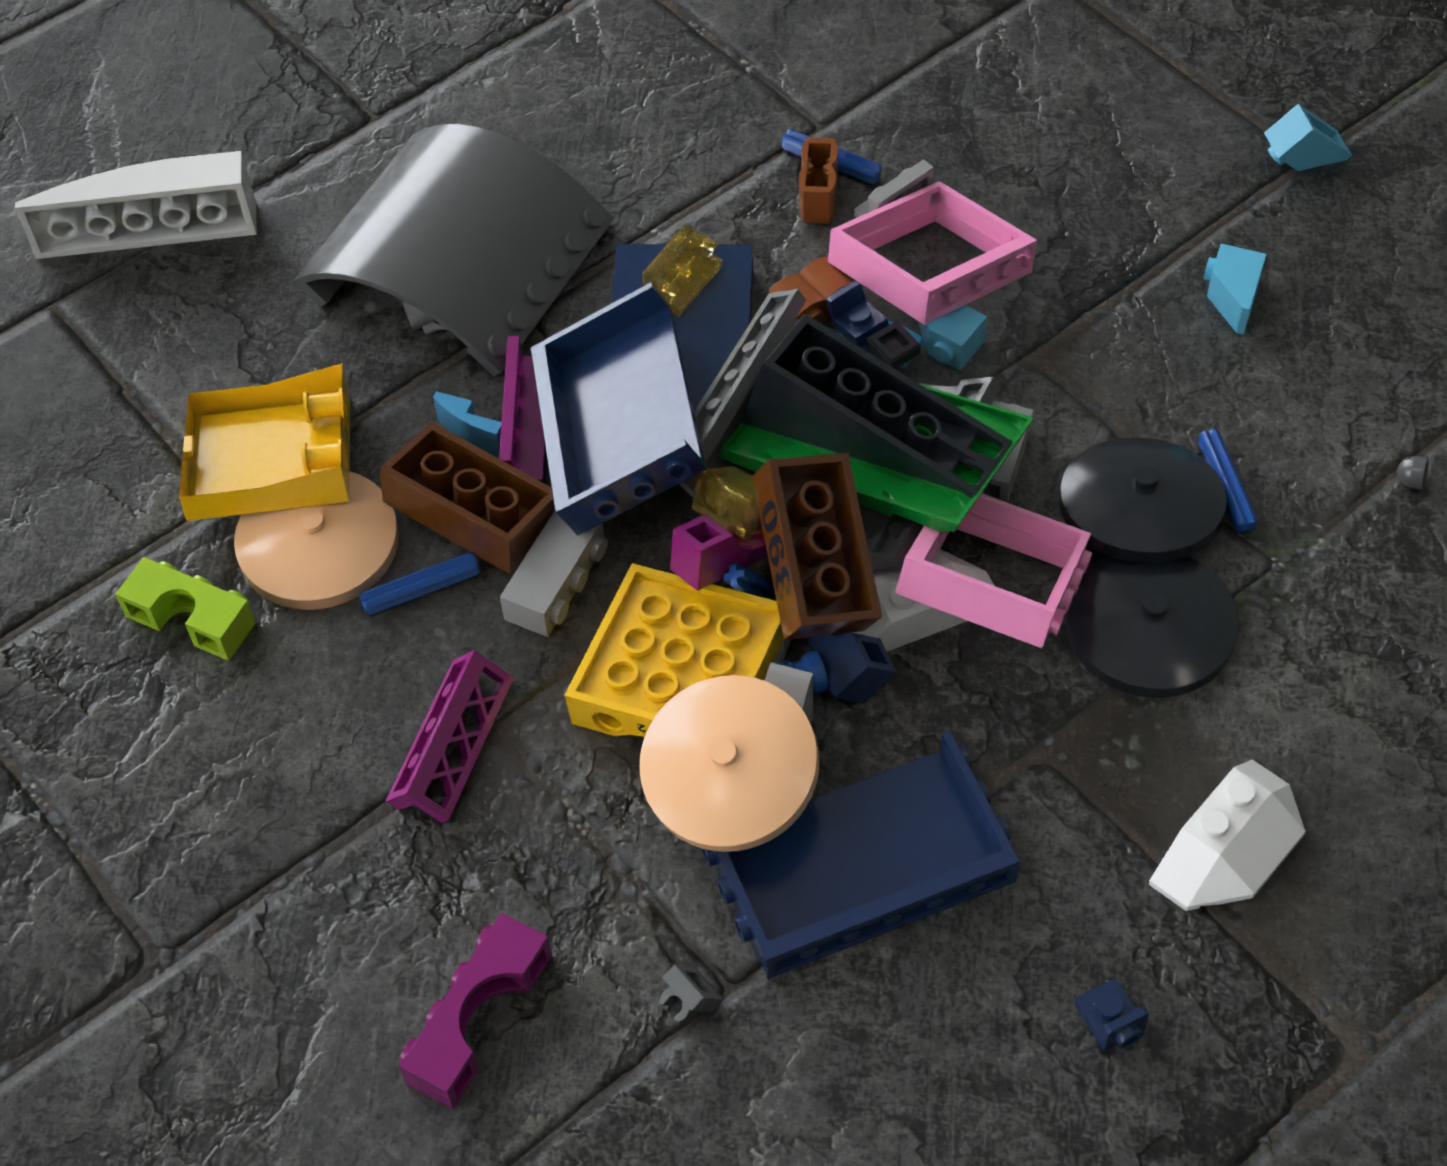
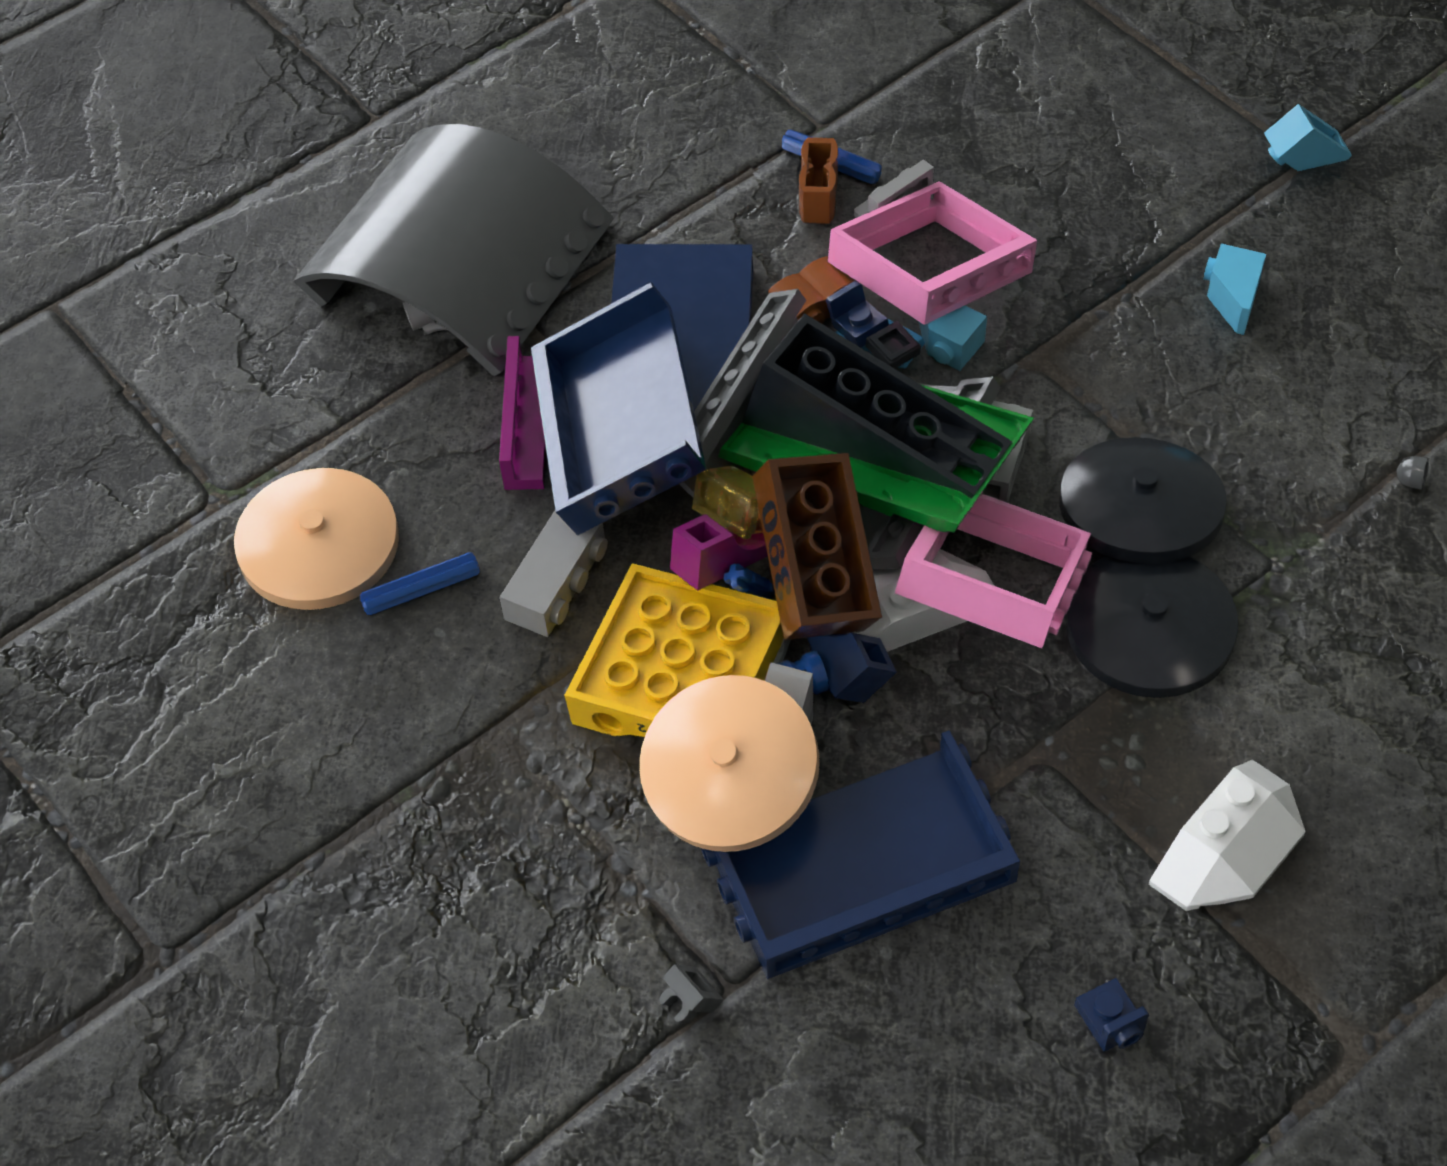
(143, 207): white slope -> none
(160, 591): lime arch -> none
(267, 447): yellow piece -> none
(437, 731): magenta fence -> none
(459, 418): dark azure slope -> none
(467, 496): reddish brown brick -> none
(505, 961): magenta arch -> none
(683, 268): clear yellow hinge -> none
(1219, 459): blue axle -> none

